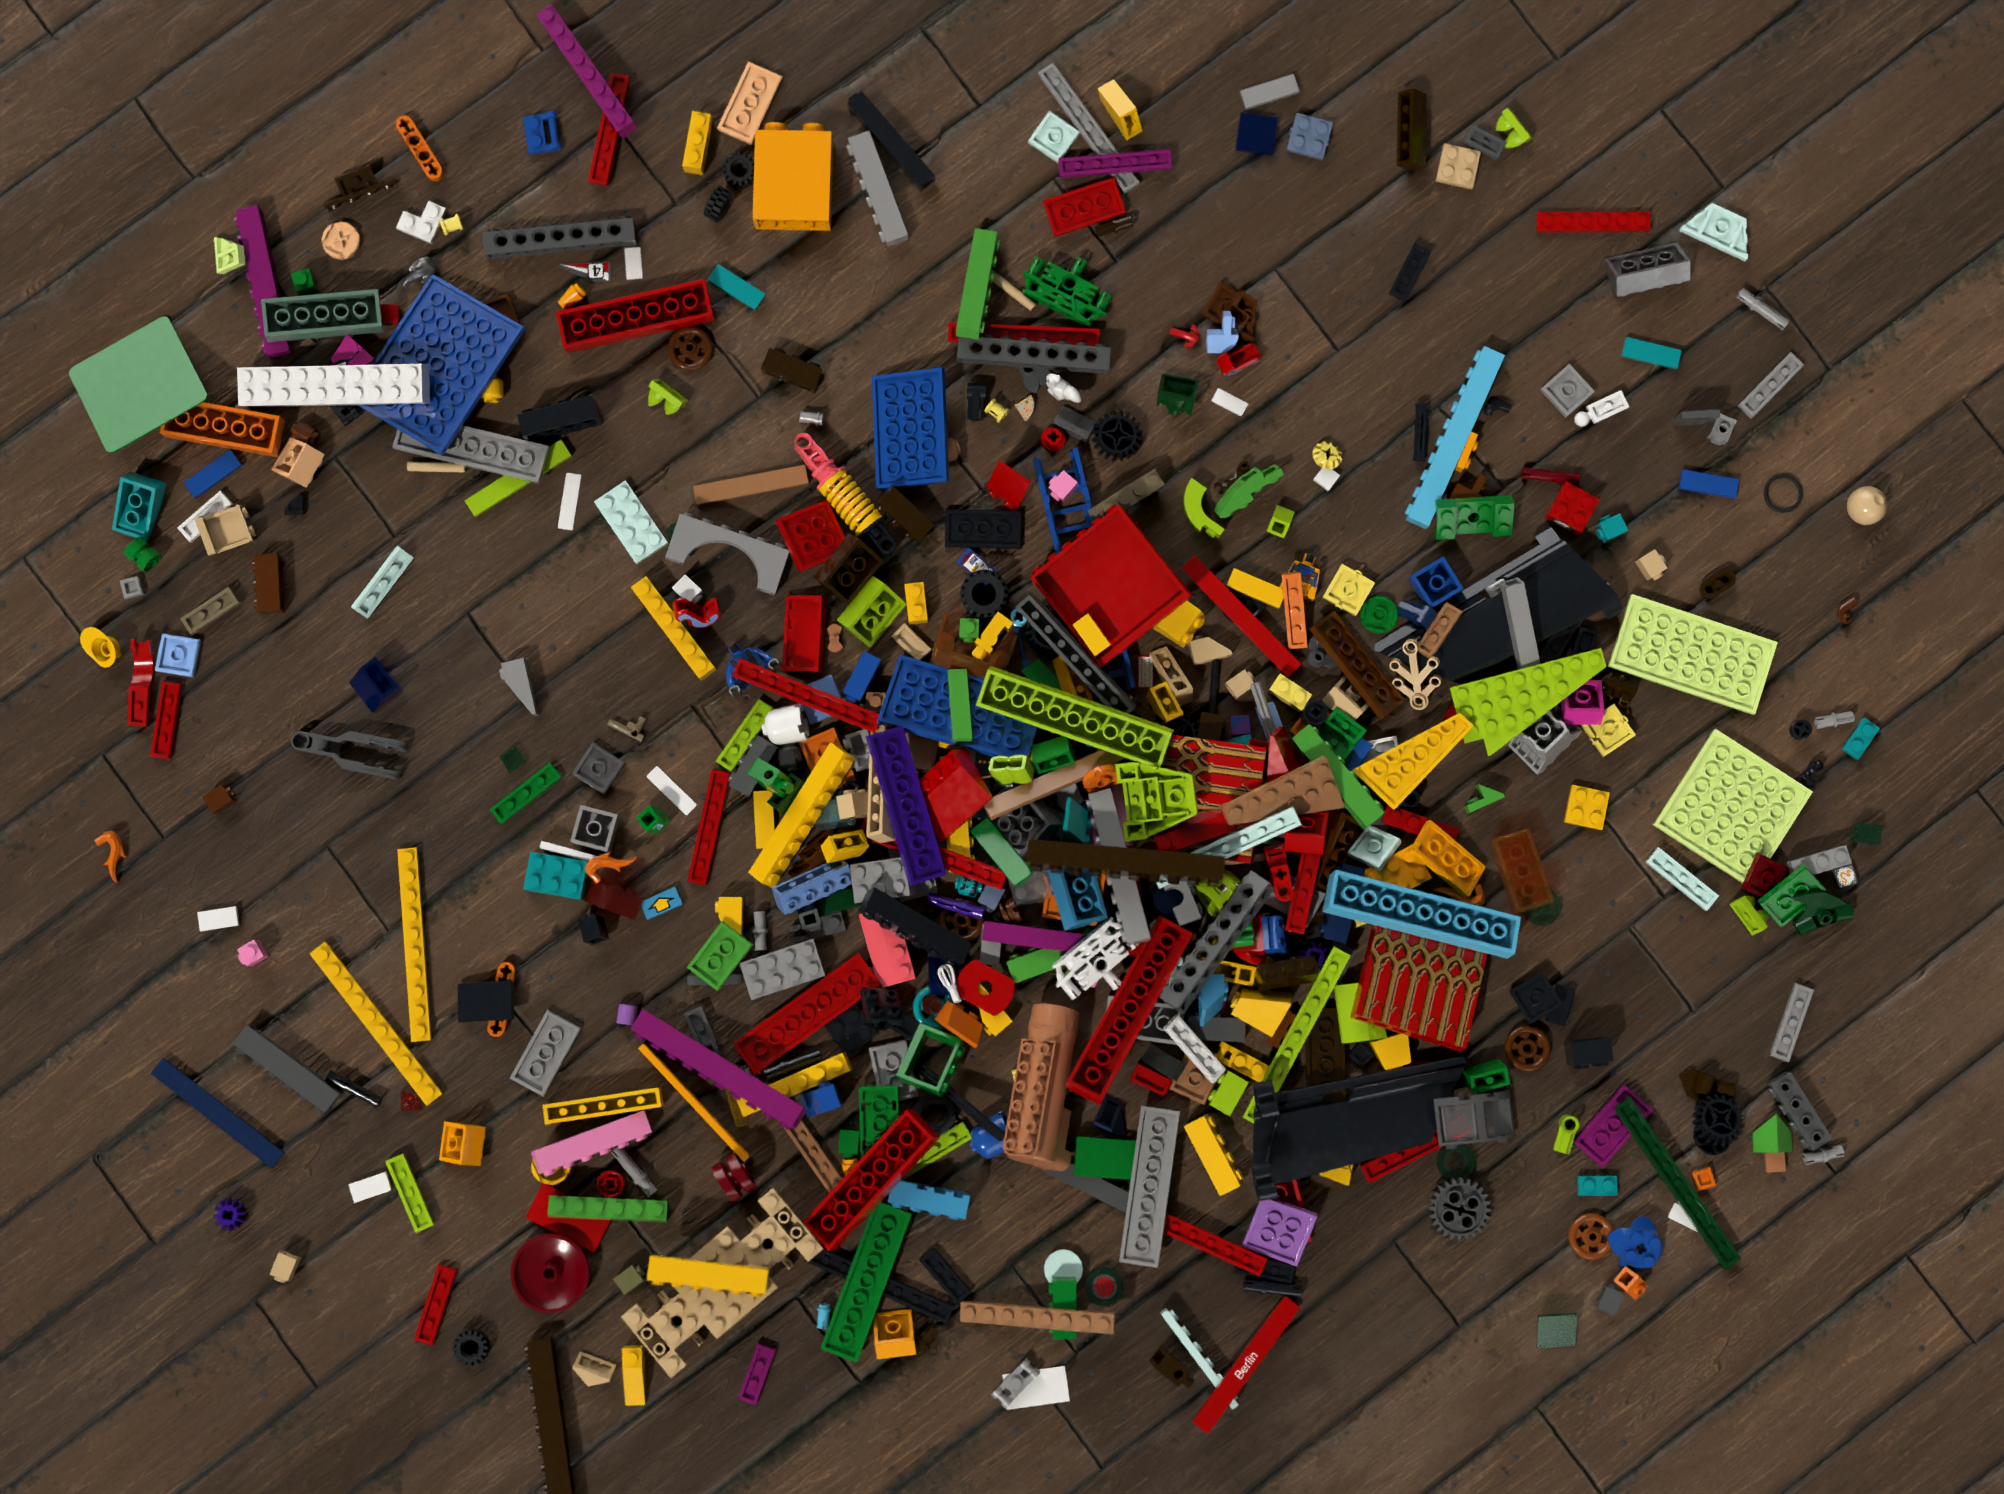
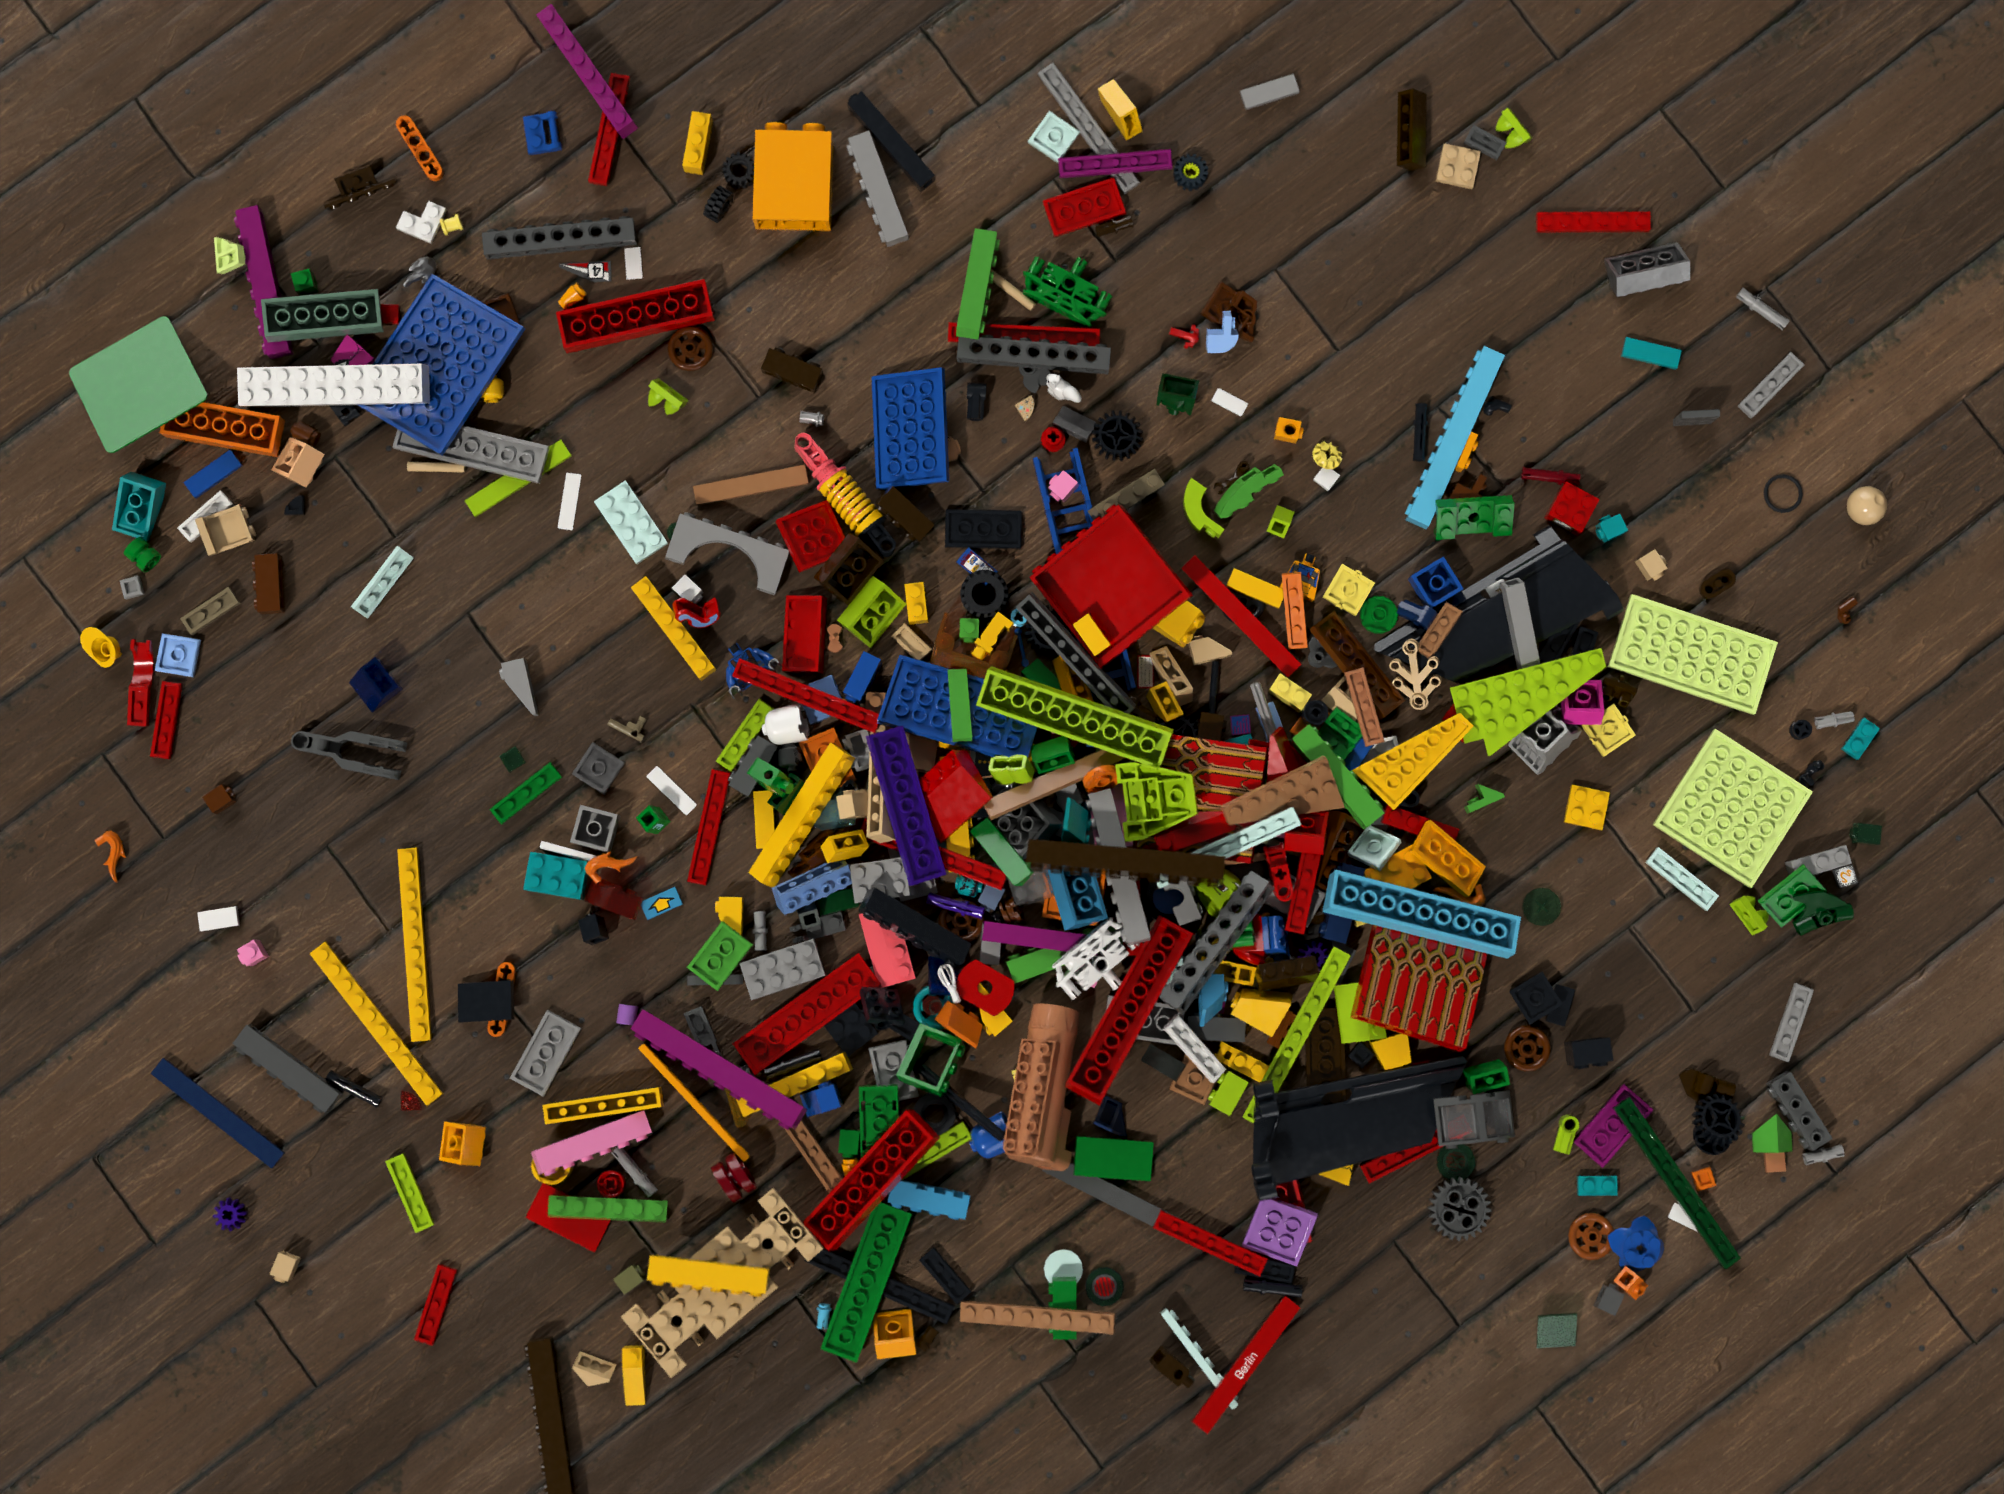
(341, 240): light nougat tile -> none
(370, 1187): white tile -> none
(482, 1342): black tyre -> none
(550, 1273): dark red dish -> none
(559, 418): black brick -> none
(736, 287): teal tile -> none
(750, 103): light nougat tile -> none
(756, 1373): magenta tile -> none
(996, 410): light yellow bush -> none
(1008, 486): red slope -> none
(1015, 1383): light grey plate -> none
(1046, 1388): white sticker -> none
(1149, 1186): light grey plate -> none
(1150, 1079): red tile -> none
(1188, 163): none -> black bush
(1214, 1154): yellow brick -> none
(1238, 360): red animal -> none
(1240, 684): tan brick -> none
(1256, 134): clear blue tile -> none
(1280, 433): none -> light orange brick
(1309, 136): sand blue plate -> none
(1364, 707): none -> nougat tile
(1409, 272): black plate -> none
(1521, 871): clear orange brick -> none
(1567, 390): light grey plate -> none
(1602, 409): white plate -> none
(1708, 484): blue tile -> none
(1716, 435): light grey brick -> none
(1719, 229): light aqua wing -> none
(1763, 875): dark red tile -> none

